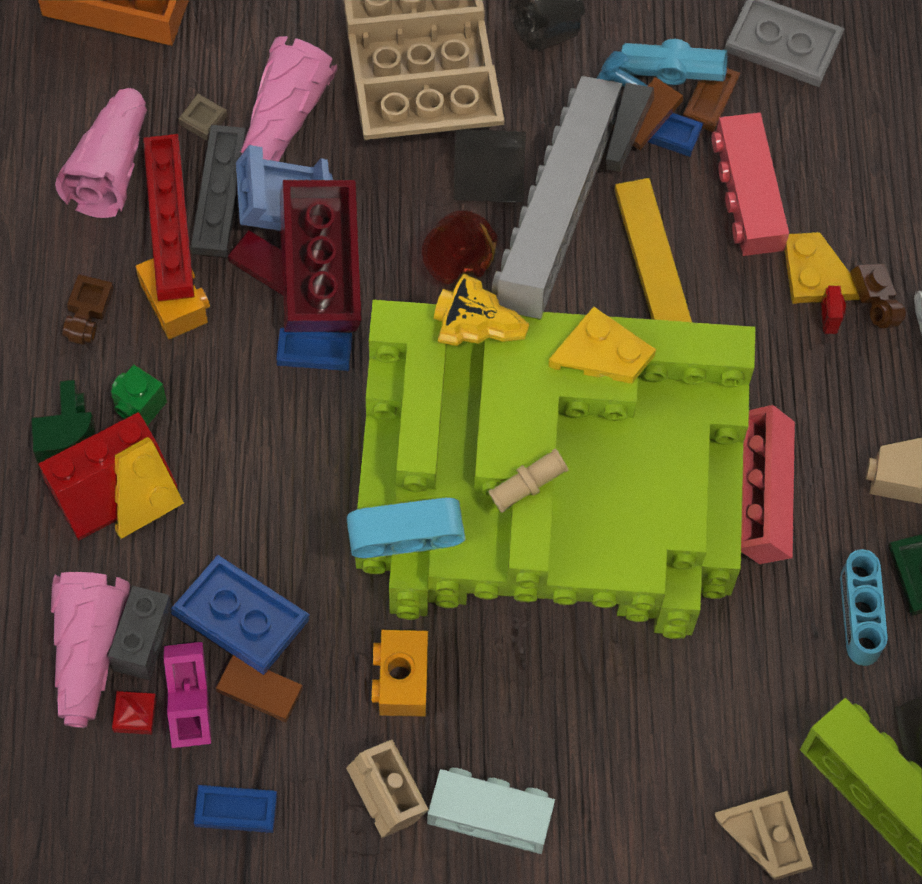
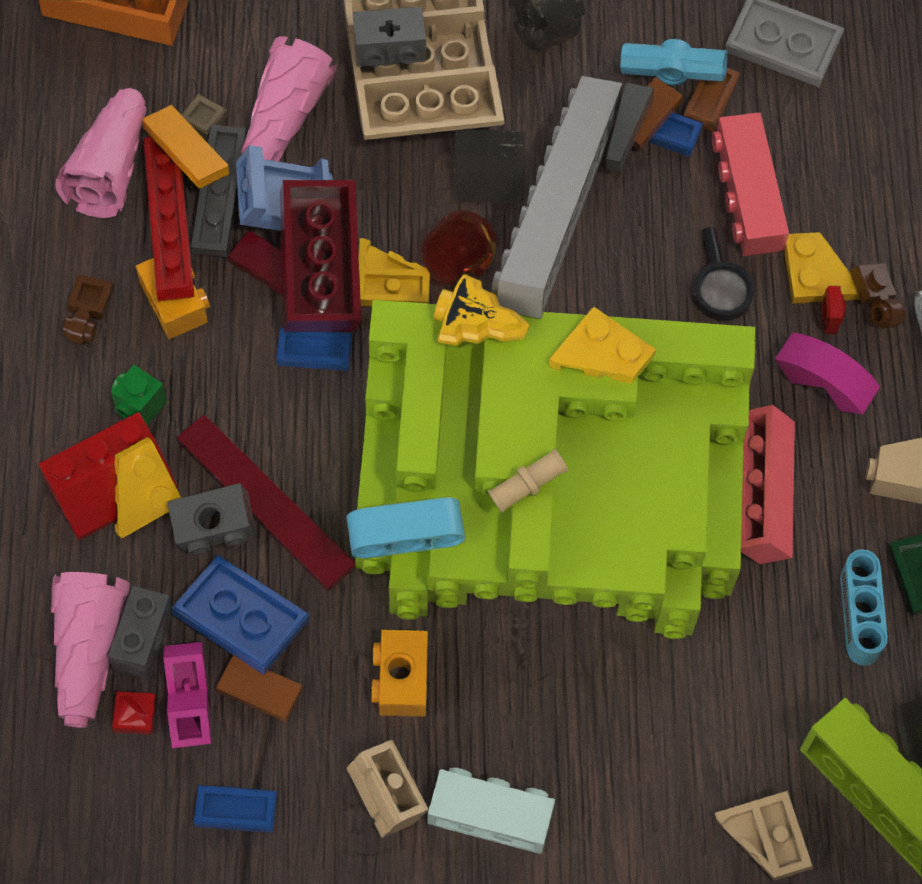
(63, 431): dark green brick -> none
(185, 146): none -> light orange tile
(191, 513): none -> dark grey brick
(269, 504): none -> dark red tile
(389, 36): none -> dark grey brick
(390, 277): none -> yellow wing
(612, 72): dark azure plant -> none
(651, 251): yellow tile -> none
(721, 288): none -> piece
(822, 365): none -> dark pink brick

